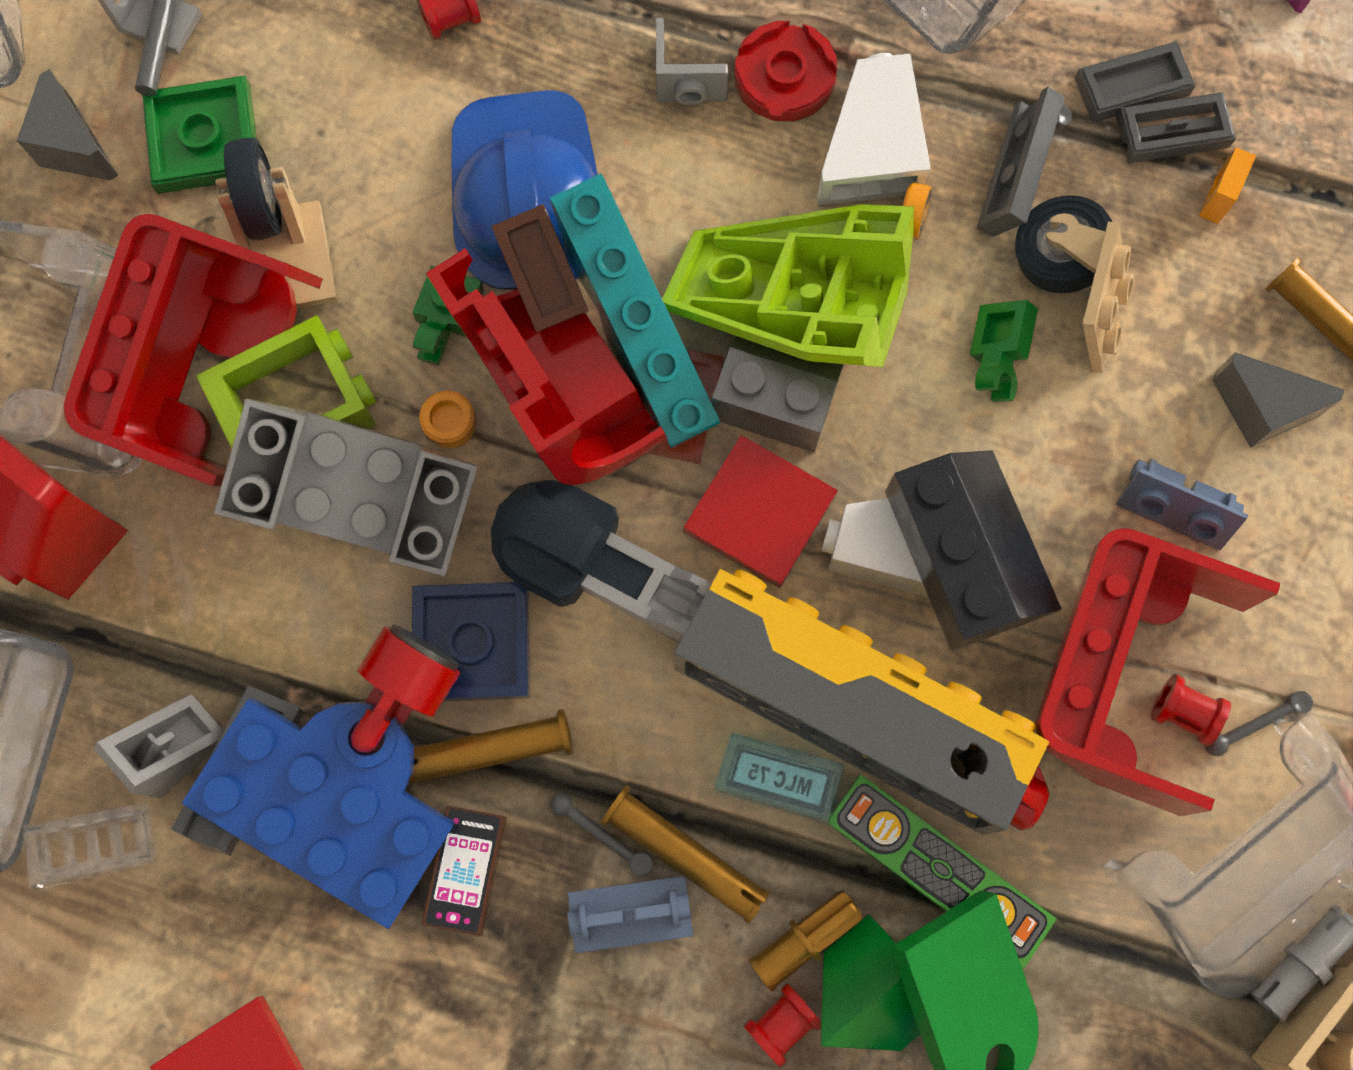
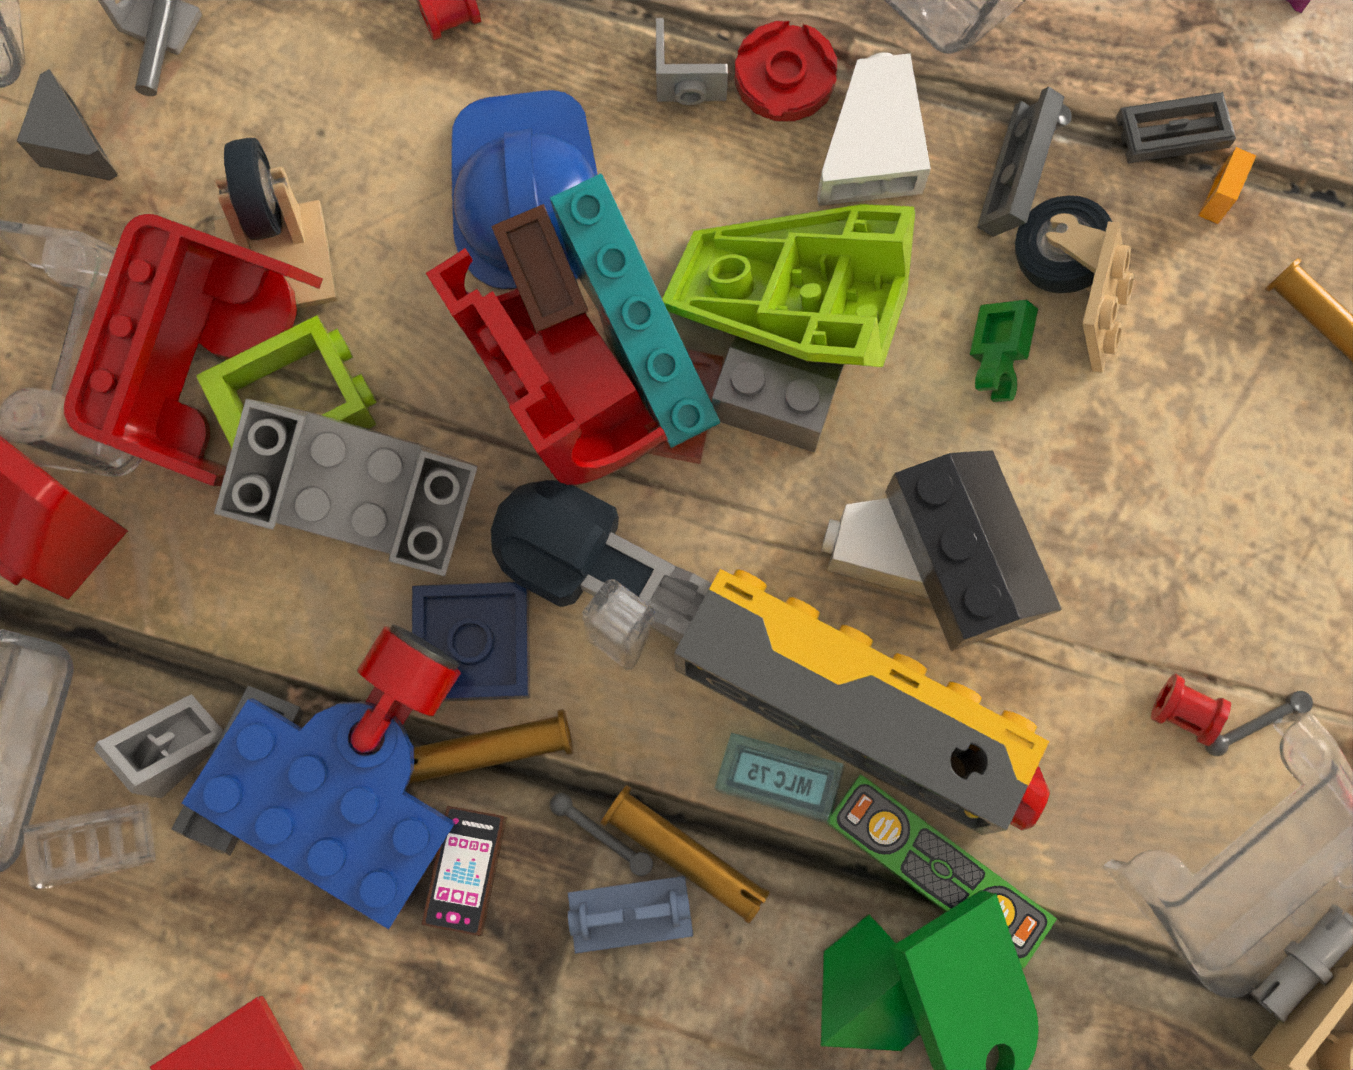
(190, 129): green tile -> none
(436, 321): green plate -> none
(447, 419): light orange tile -> none
(618, 623): none -> clear slope
(760, 511): red tile -> none
(783, 1025): red bush -> none
(806, 939): pearl gold axle -> none
(918, 196): light orange tile -> none
(1127, 582): red windscreen -> none
(1134, 80): dark grey tile -> none
(1197, 513): sand blue hinge -> none
(1270, 398): dark grey slope -> none

